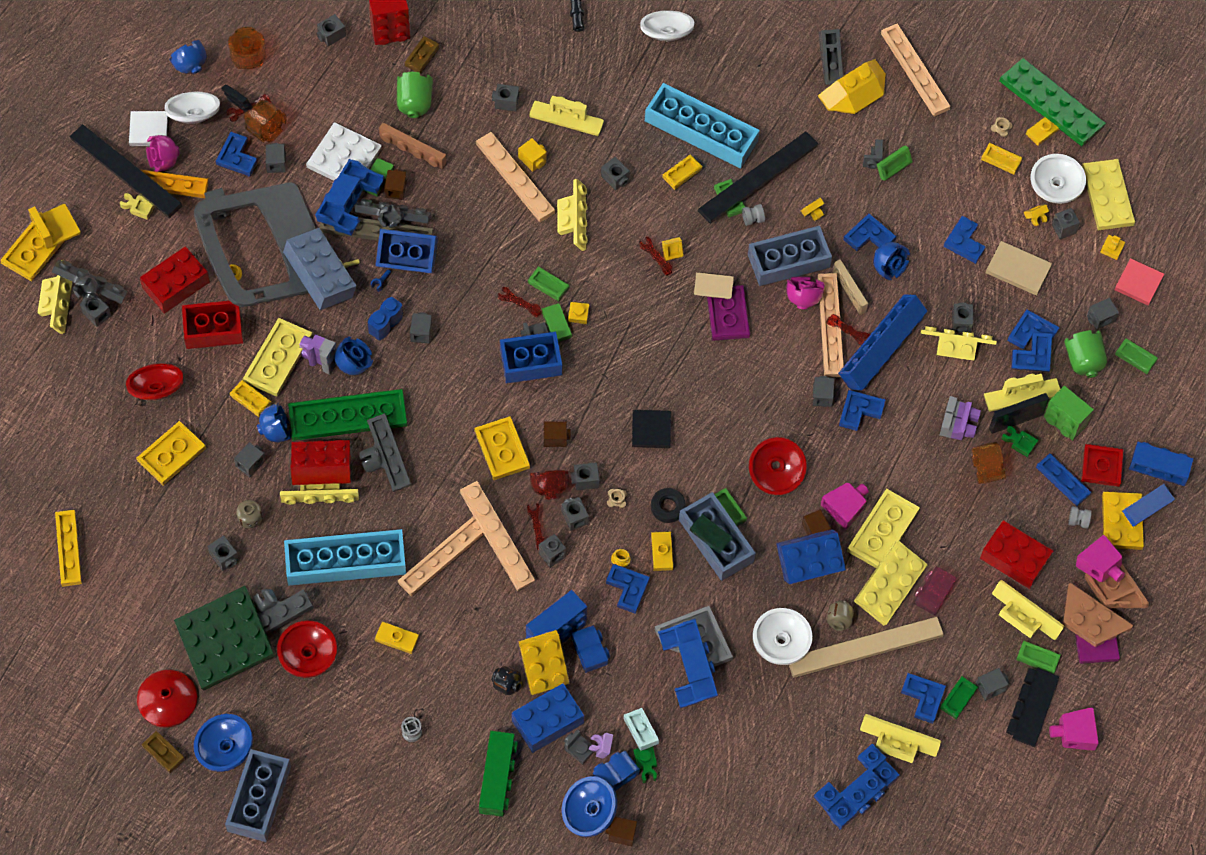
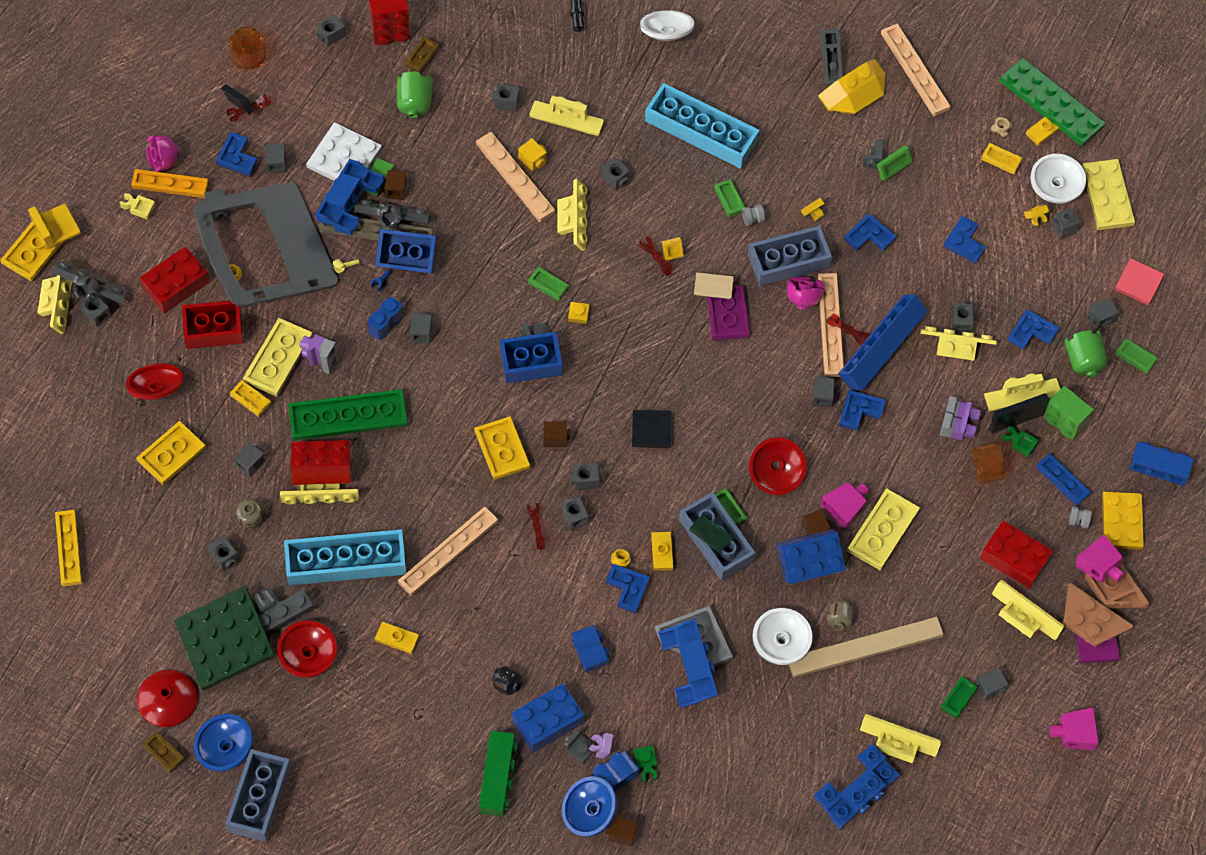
(126, 171): black tile -> none
(146, 124): white tile -> none
(189, 58): blue cylinder -> none
(192, 107): white dish -> none
(265, 121): clear orange brick -> none
(274, 424): blue cylinder -> none
(319, 268): sand blue brick -> none
(353, 356): blue cylinder -> none
(385, 454): dark grey plate -> none
(410, 733): light grey wheel -> none
(415, 147): nougat plate -> none
(497, 536): light nougat plate -> none
(533, 309): clear red piece -> none
(543, 662): yellow plate -> none
(549, 483): clear red cylinder -> none
(552, 550): dark grey brick -> none
(556, 321): bright green tile -> none
(564, 616): blue brick -> none
(613, 493): tan plate -> none
(641, 729): light aqua plate -> none
(663, 494): black tyre -> none
(682, 172): yellow plate -> none
(758, 177): black tile -> none
(850, 287): tan tile -> none
(890, 582): light yellow plate -> none
(891, 260): blue cylinder -> none
(927, 692): blue plate -> none
(935, 590): clear pink brick -> none
(1018, 268): tan tile -> none
(1032, 713): black windscreen -> none
(1038, 358): blue plate -> none
(1038, 657): bright green tile -> none
(1102, 465): red plate -> none
(1112, 247): yellow tile -> none
(1148, 505): blue tile -> none

